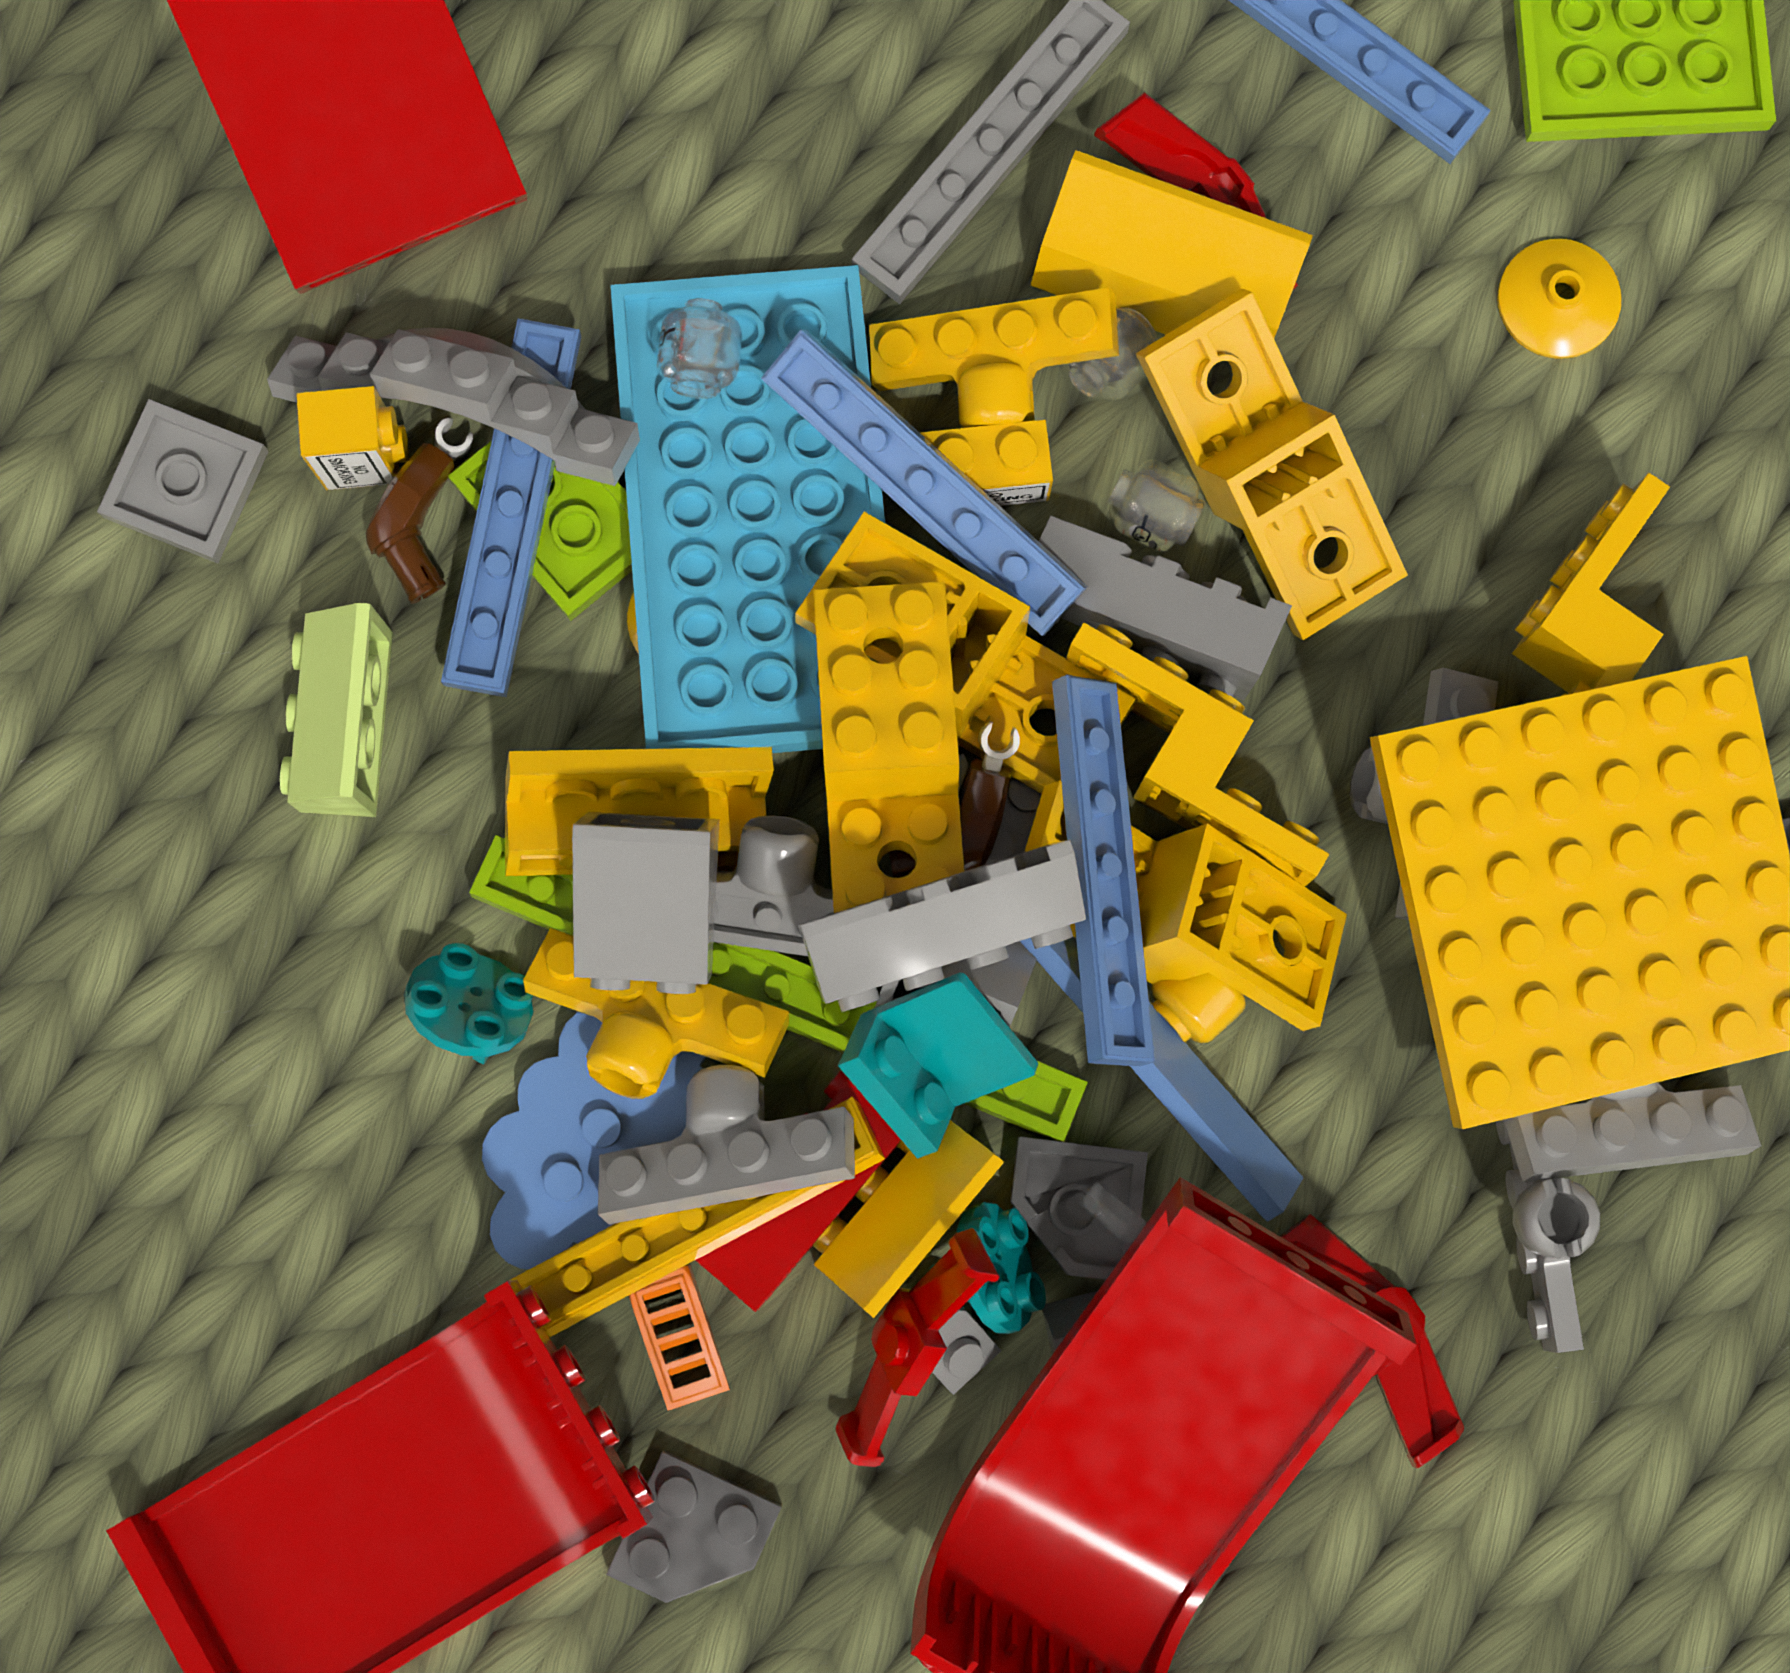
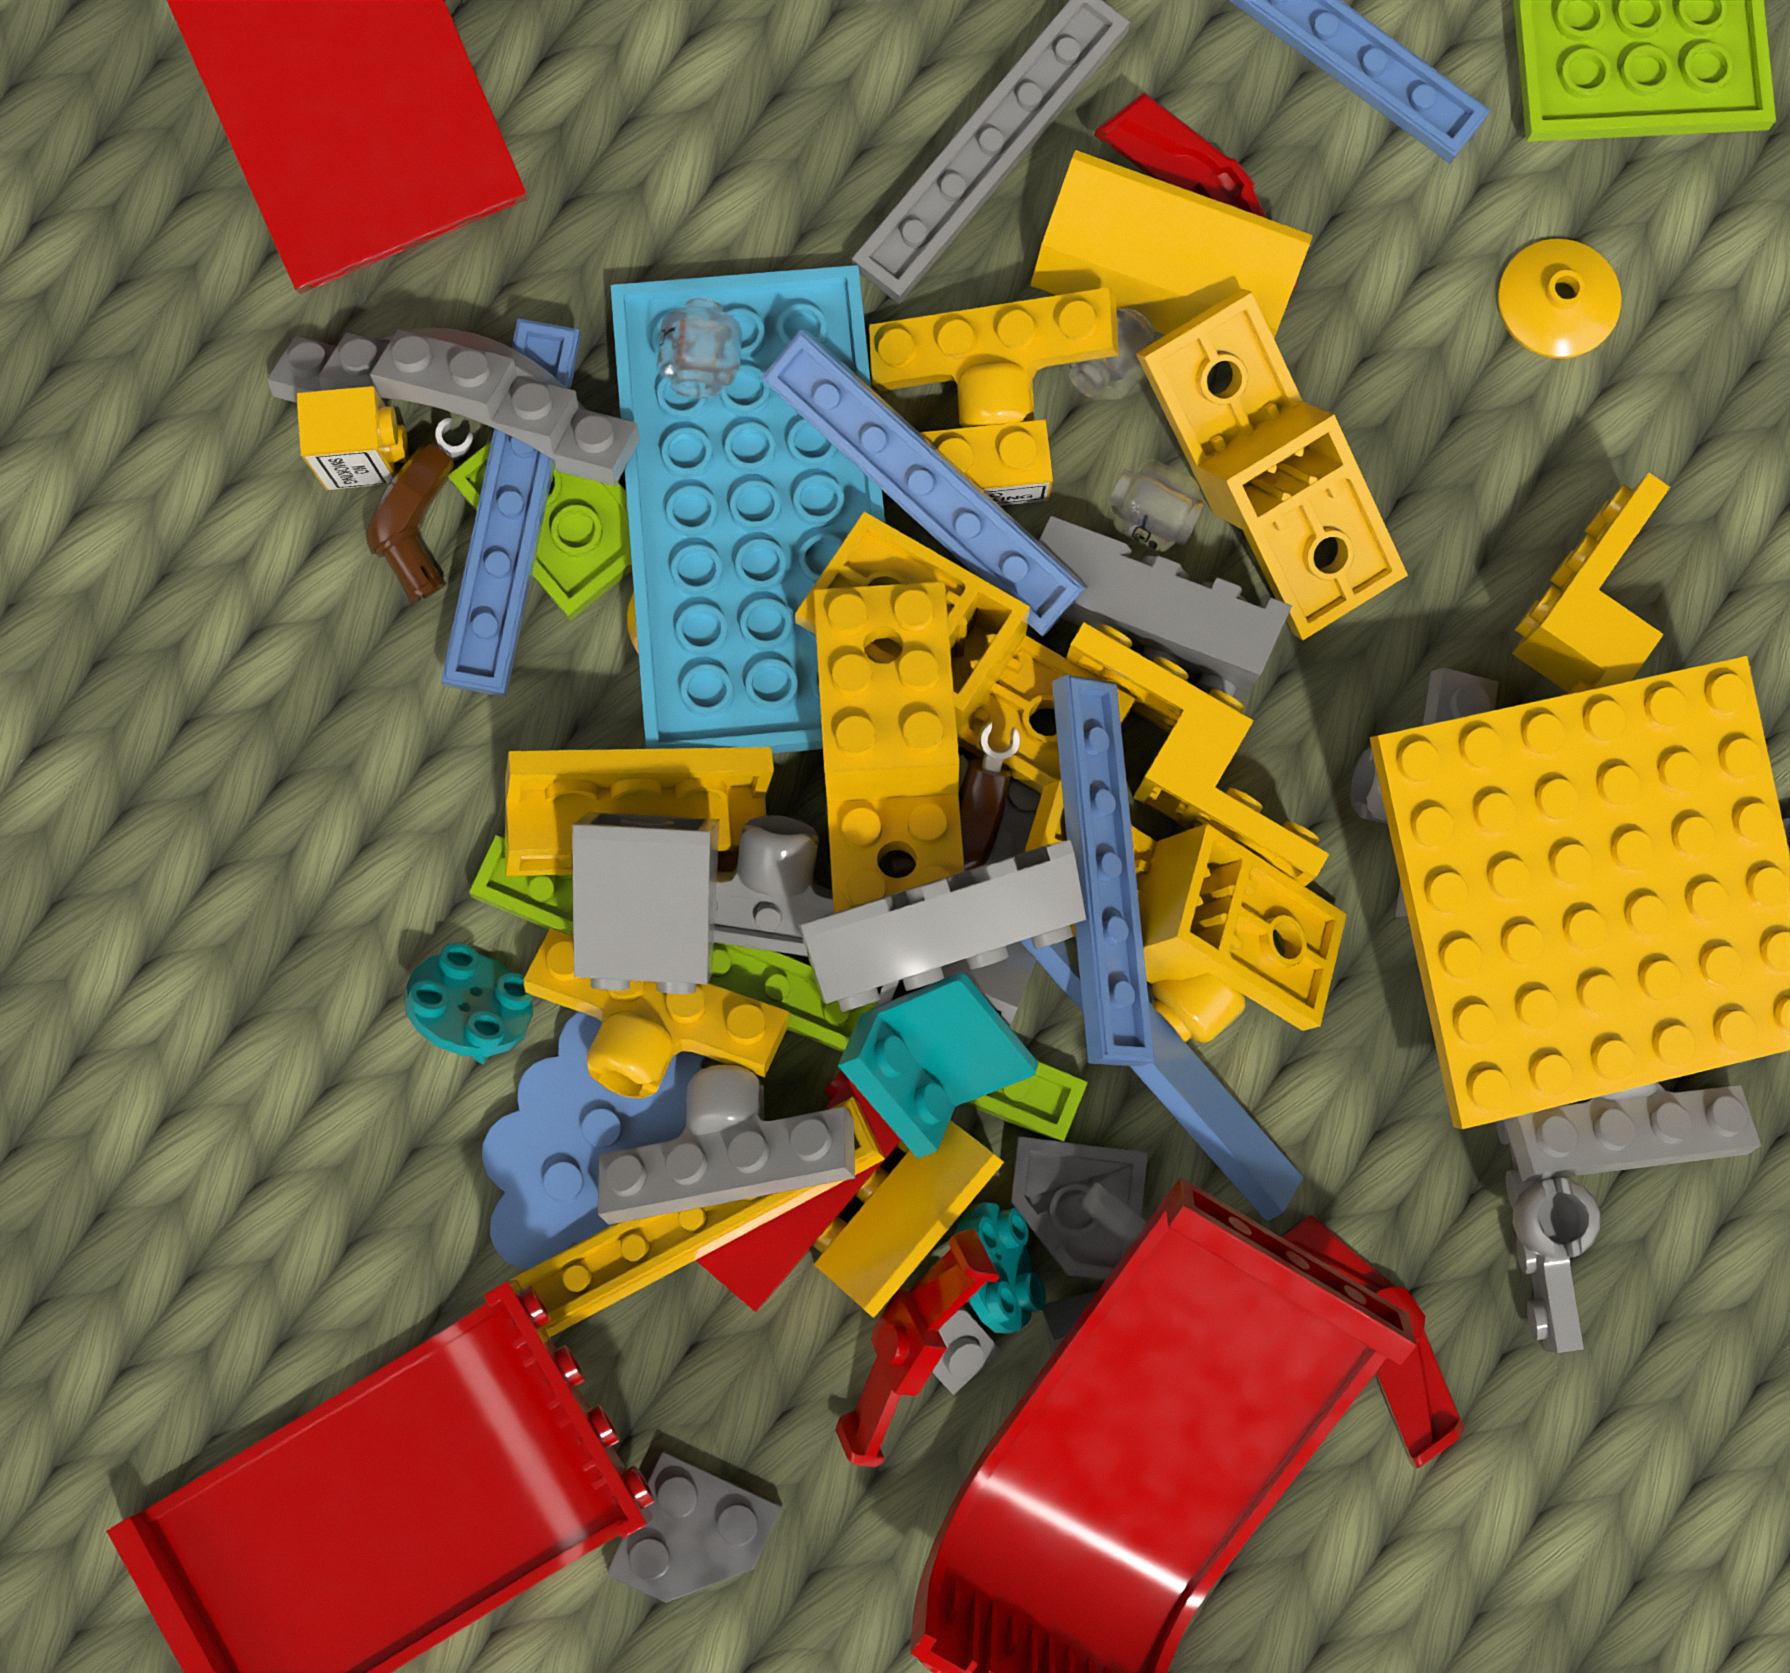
(183, 481): light grey plate -> none
(338, 712): yellowish green slope -> none
(655, 1345): orange slope -> none

